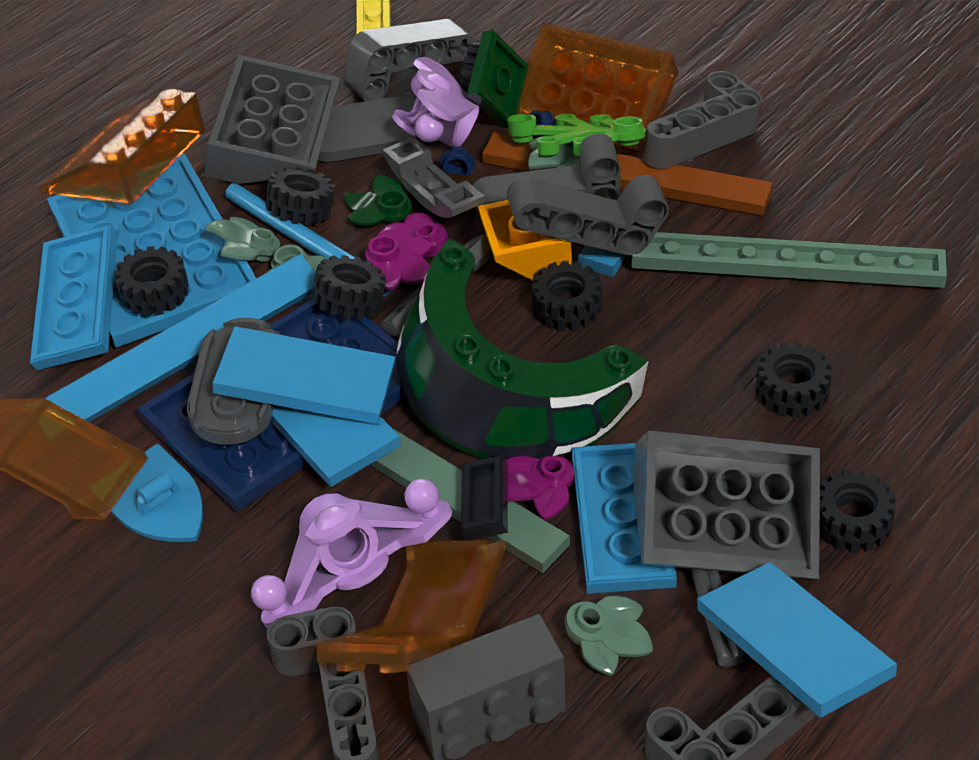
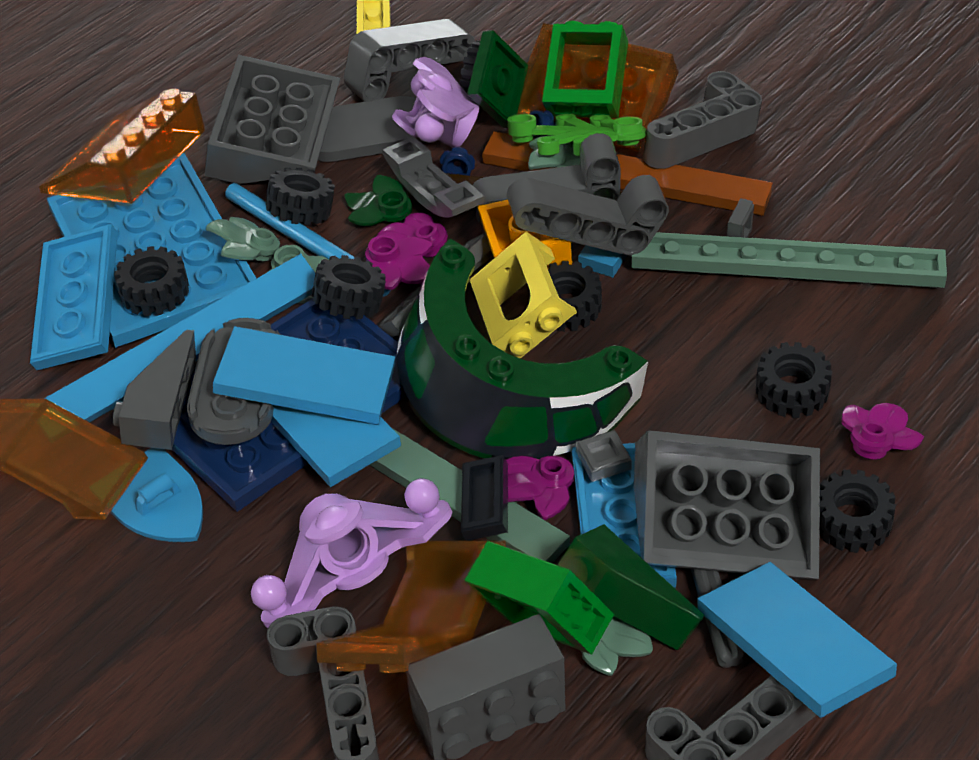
(157, 397): none -> dark grey slope
(515, 266): none -> light yellow panel
(533, 587): none -> green window
(582, 101): none -> green window
(603, 456): none -> dark grey tile
(631, 587): none -> dark green slope
(741, 219): none -> dark grey tile
(879, 429): none -> magenta plate

